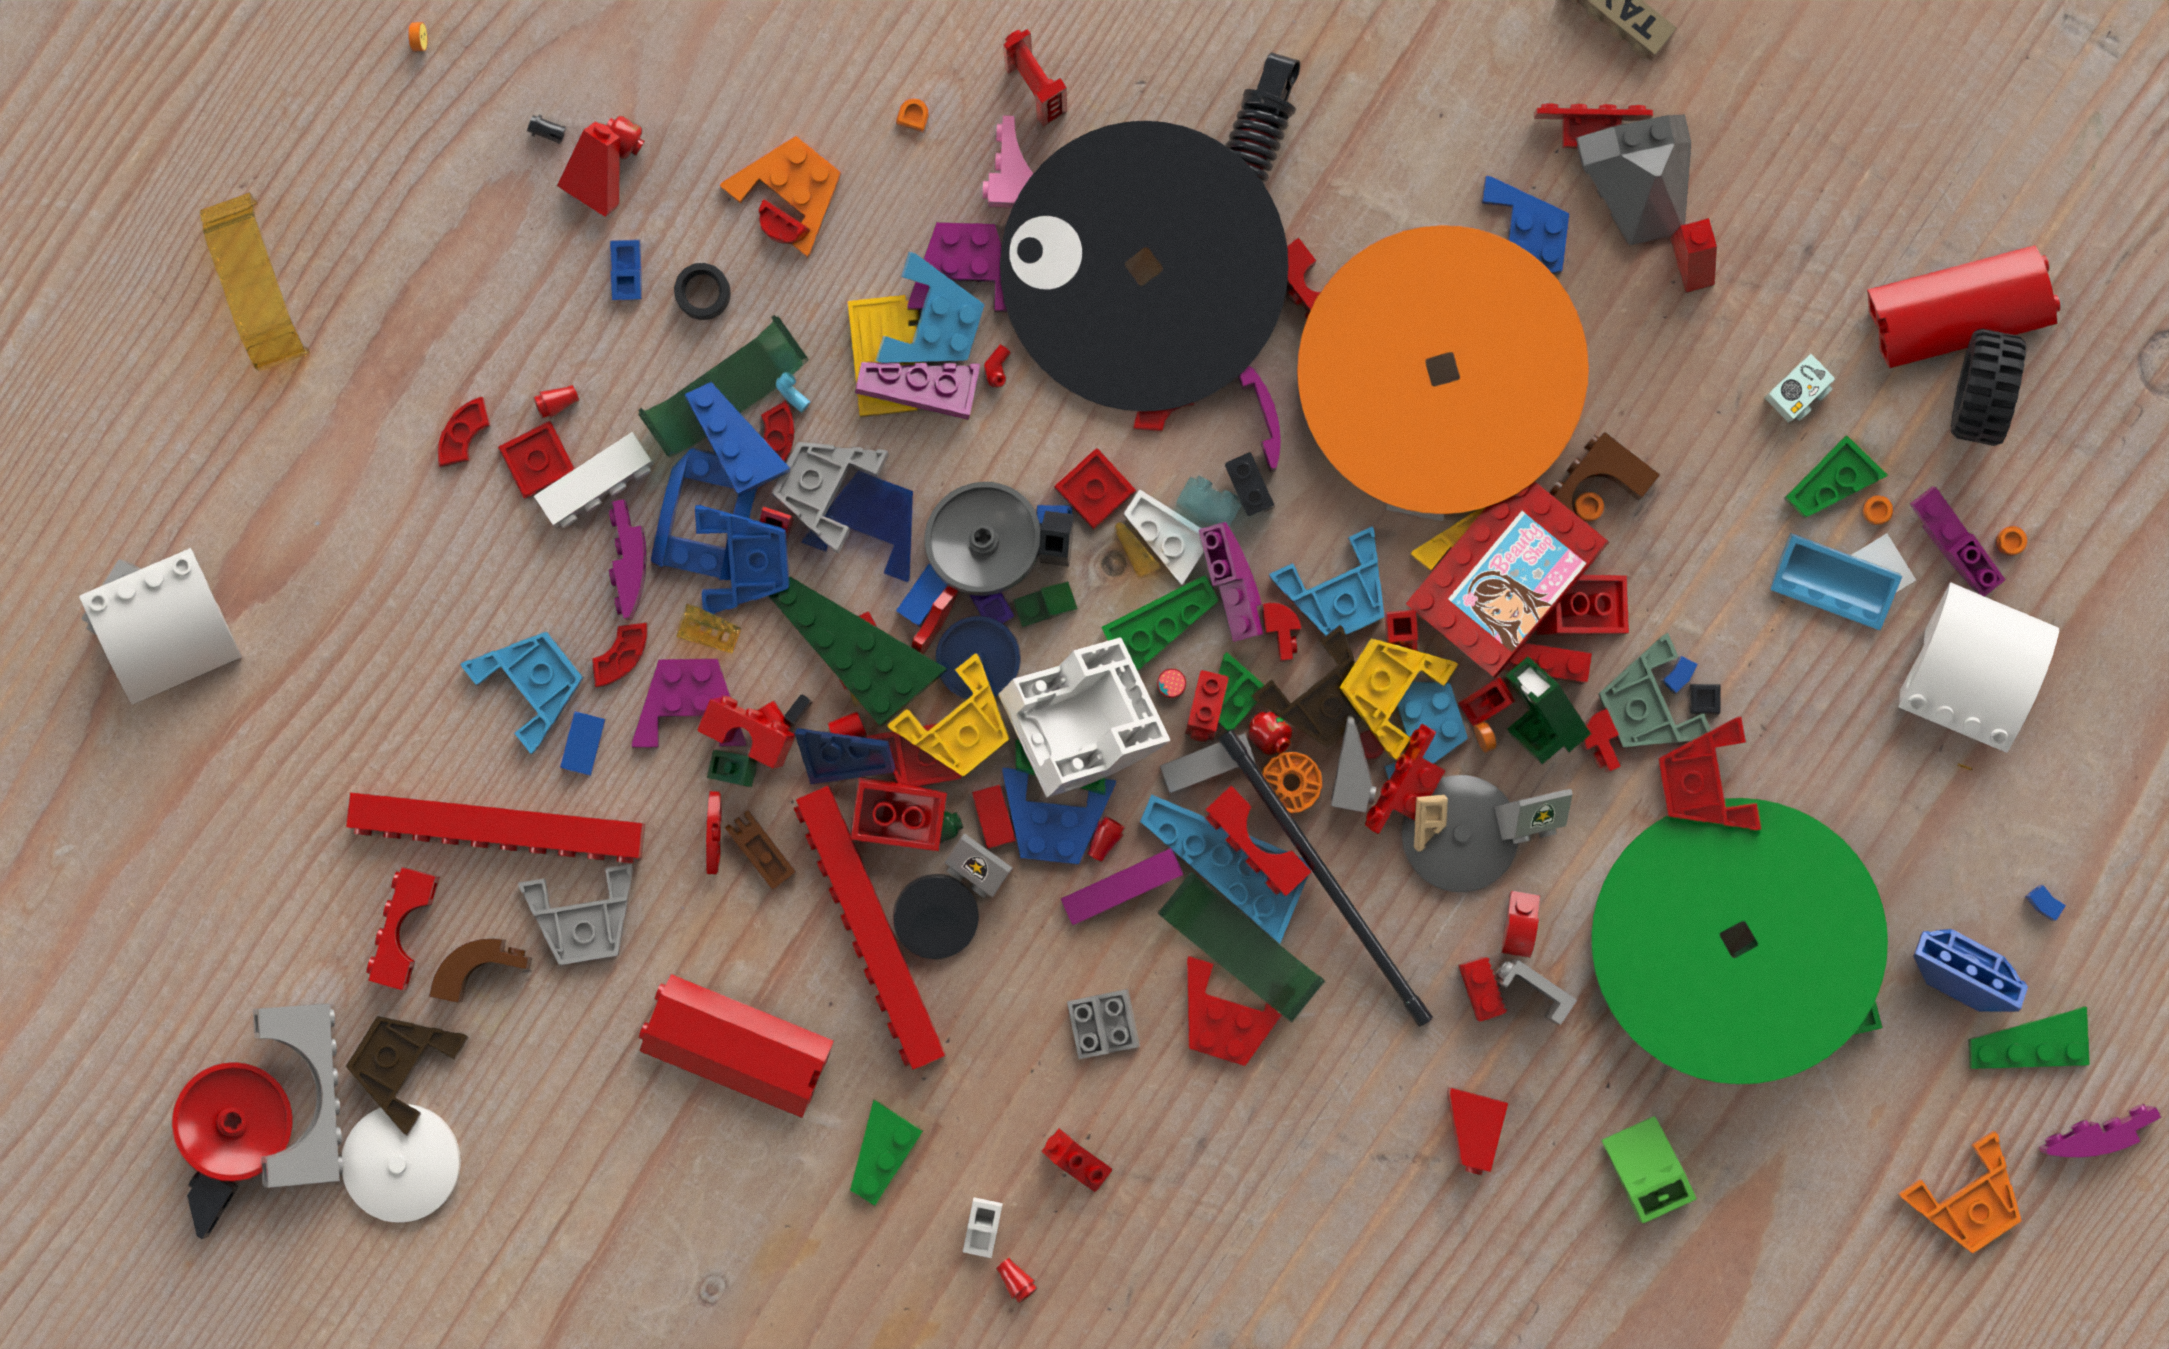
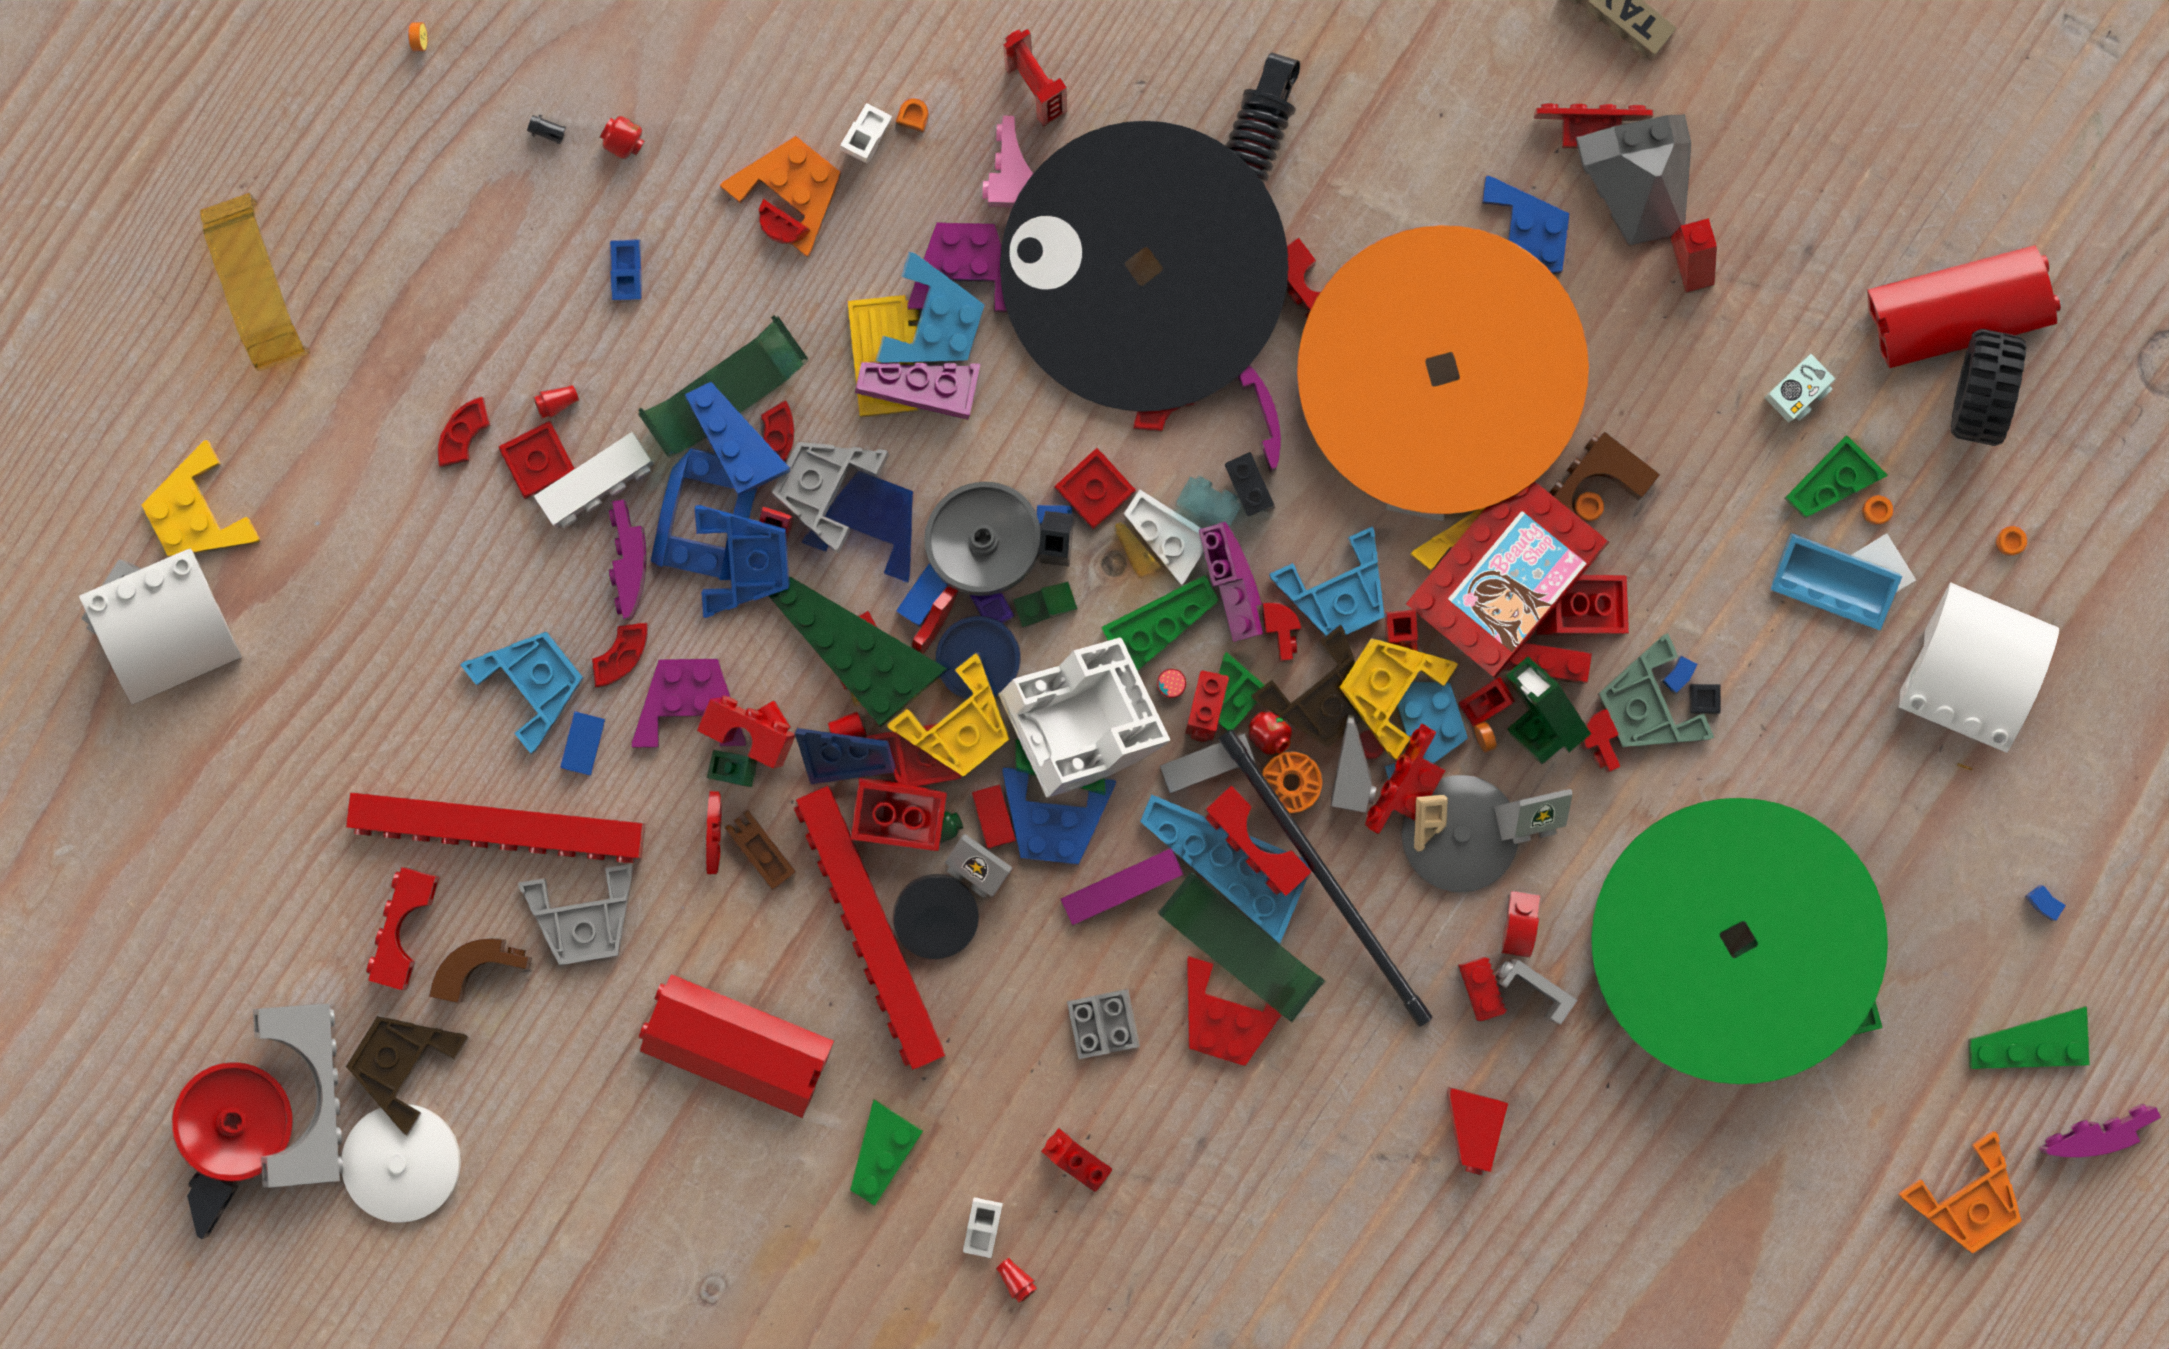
(182, 514): none -> yellow wing
(594, 169): red slope -> none
(696, 635): clear yellow slope -> none
(702, 269): black tyre -> none
(793, 396): medium azure arm -> none
(798, 709): black tile -> none
(866, 133): none -> white brick
(993, 366): red arm -> none
(1105, 838): red cone -> none
(1648, 1170): bright green slope -> none
(1695, 784): red wing -> none
(1956, 542): magenta slope -> none
(1969, 972): blue wedge -> none

